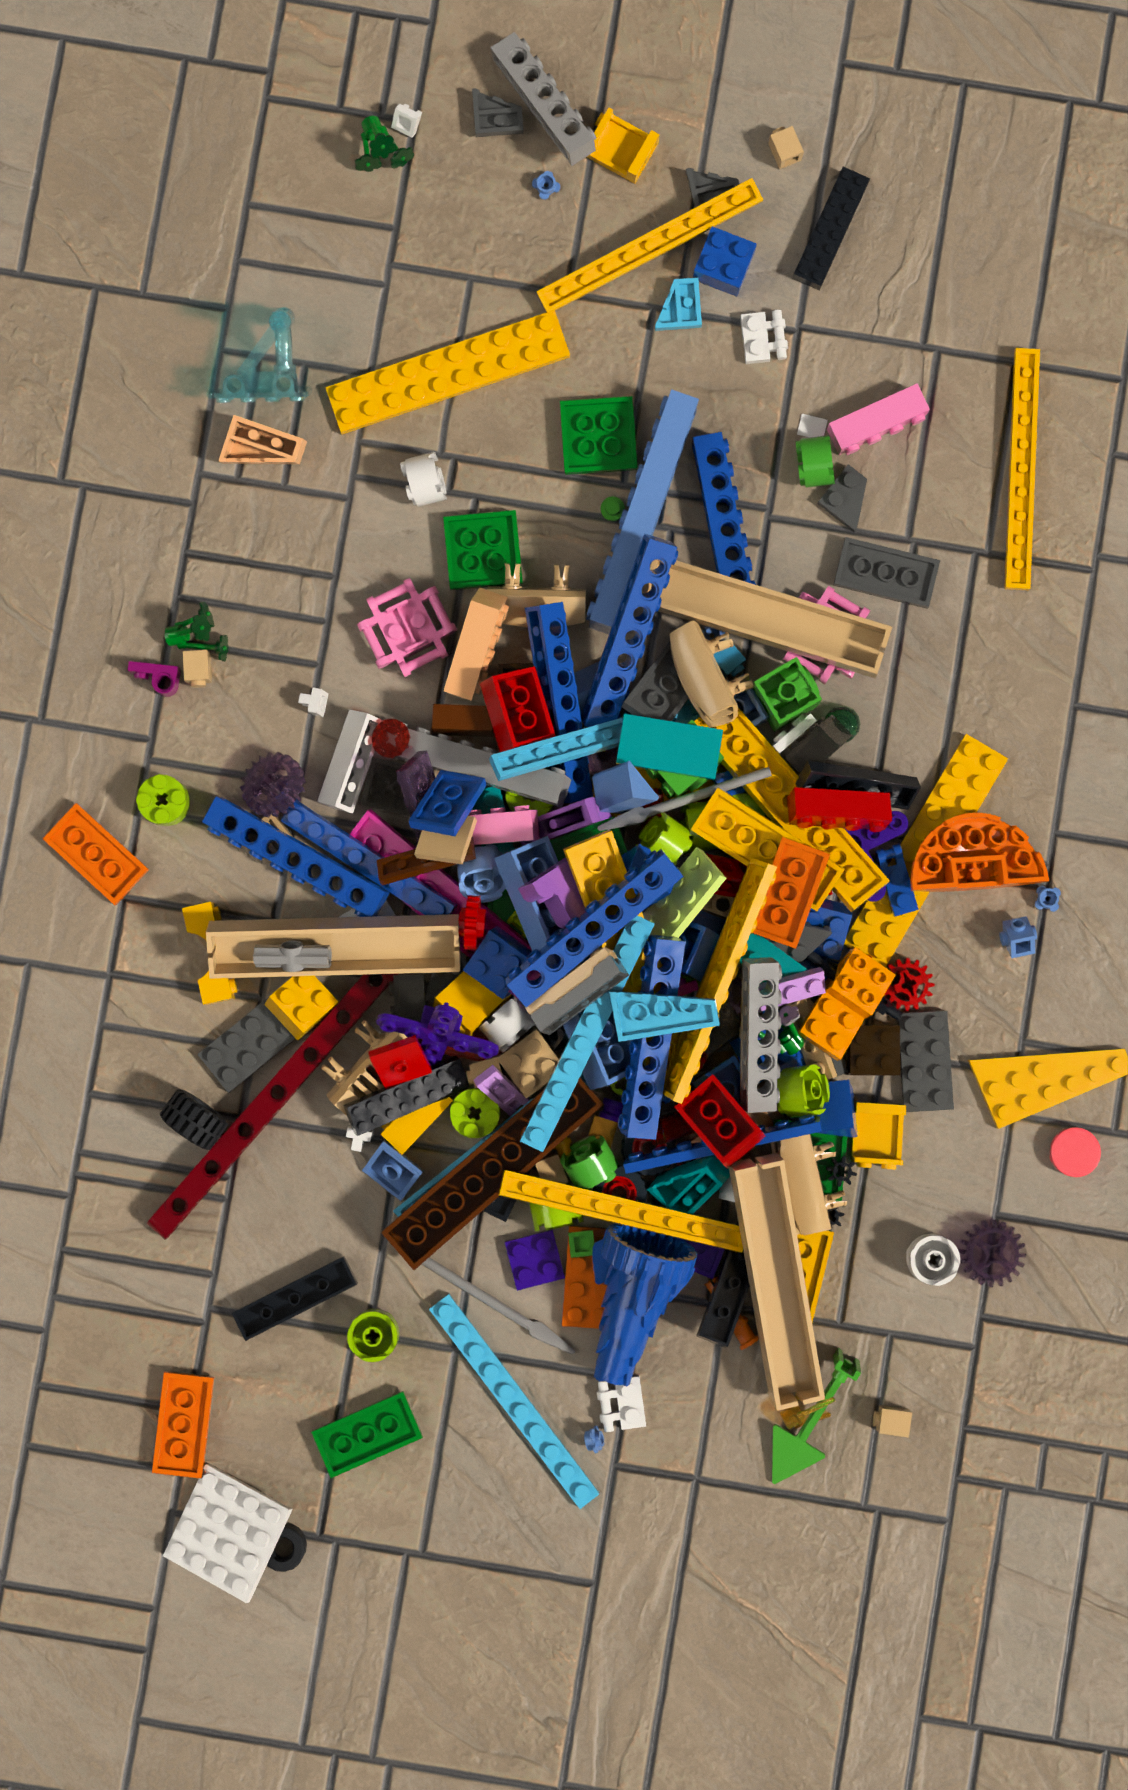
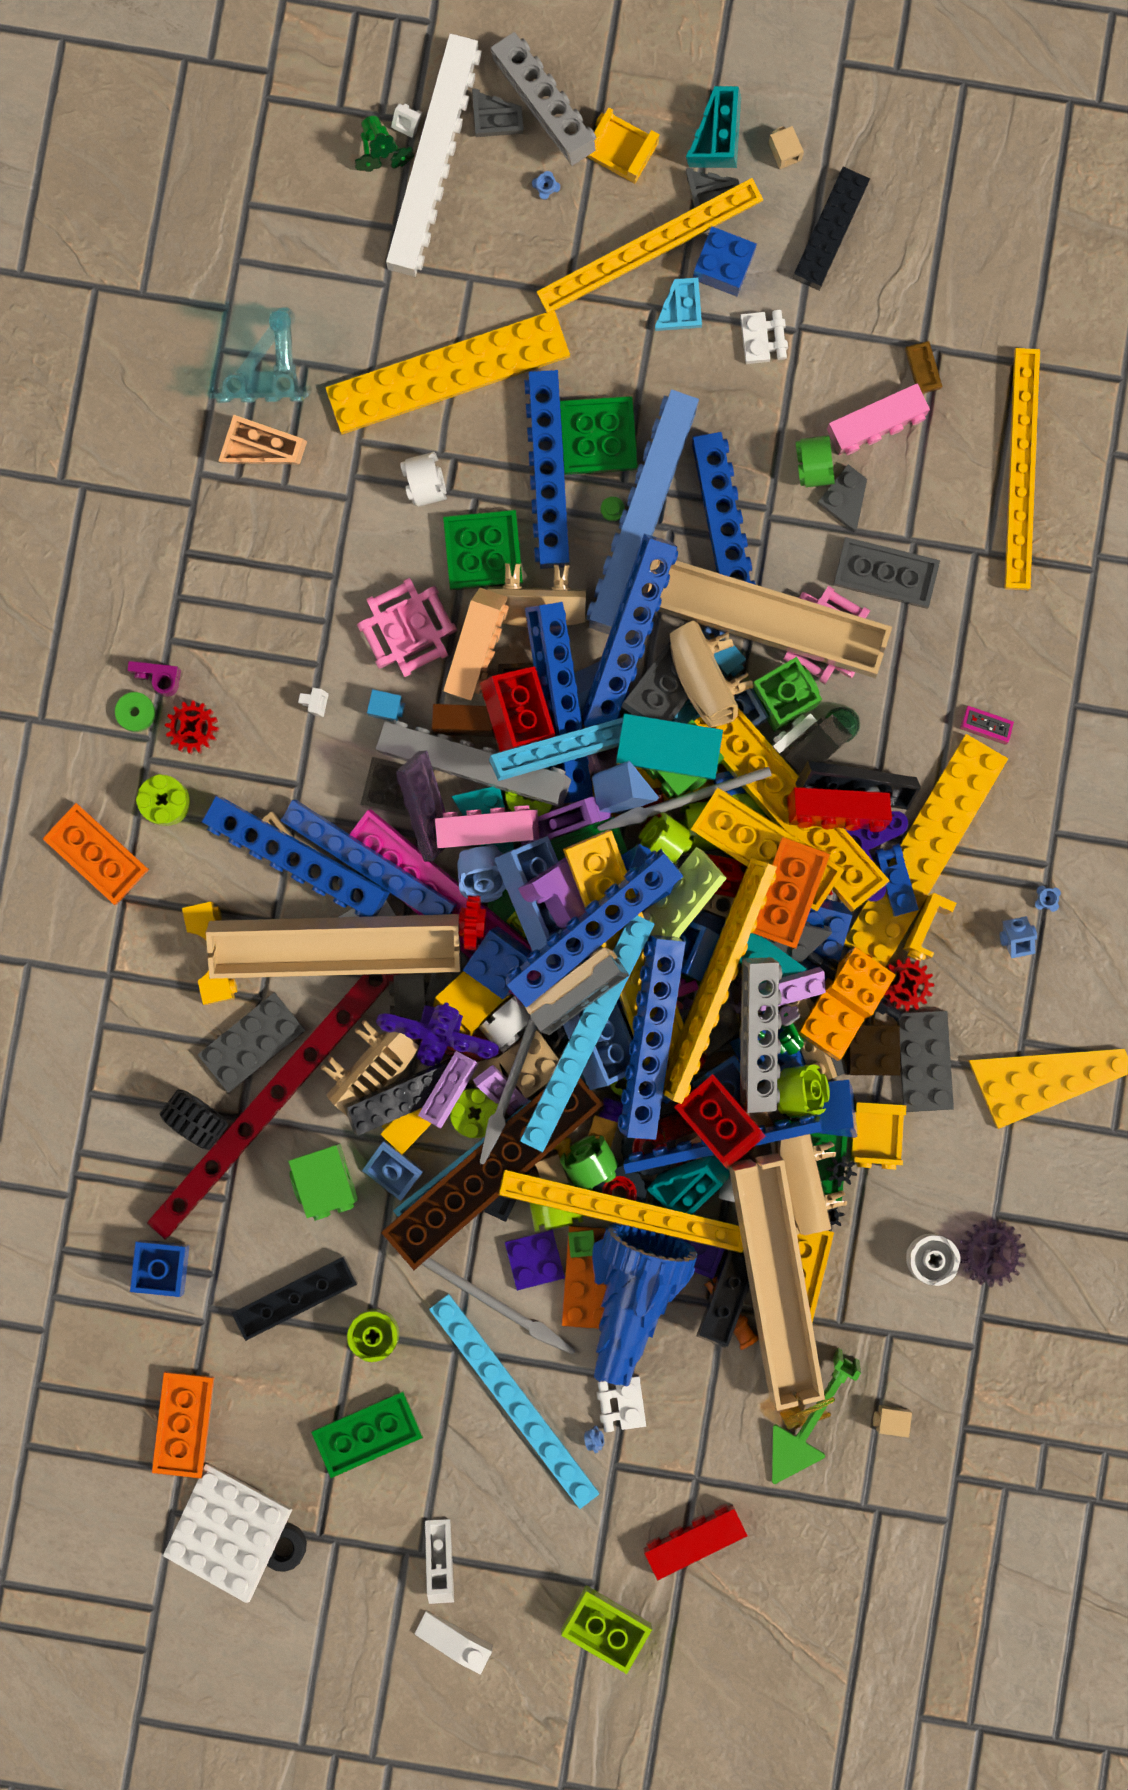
(127, 704): none -> bright green piece
(159, 1268): none -> blue brick
(184, 733): none -> red gear
(197, 668): tan brick -> none
(200, 626): plant -> none
(279, 789): clear purple gear -> none
(292, 956): light grey piece -> none
(301, 1004): yellow brick -> none
(323, 1182): none -> bright green brick
(349, 762): white brick -> none
(358, 1141): white tile -> none
(380, 737): clear red gear -> none
(385, 706): none -> dark azure brick
(400, 1061): red plate -> none
(407, 865): reddish brown plate -> none
(433, 154): none -> white brick
(439, 1561): none -> white slope
(446, 847): tan tile -> none
(447, 803): blue plate -> none
(448, 1089): none -> lavender plate
(454, 1642): none -> white slope
(497, 1121): none -> light grey piece
(547, 383): none -> blue brick
(606, 1629): none -> lime brick
(657, 1014): medium azure wing -> none
(695, 1541): none -> red brick
(718, 133): none -> teal wedge
(811, 426): white sticker -> none
(923, 367): none -> pearl gold plate
(931, 905): none -> yellow panel
(976, 854): orange brick -> none
(987, 725): none -> slope
(1075, 1152): coral tile -> none

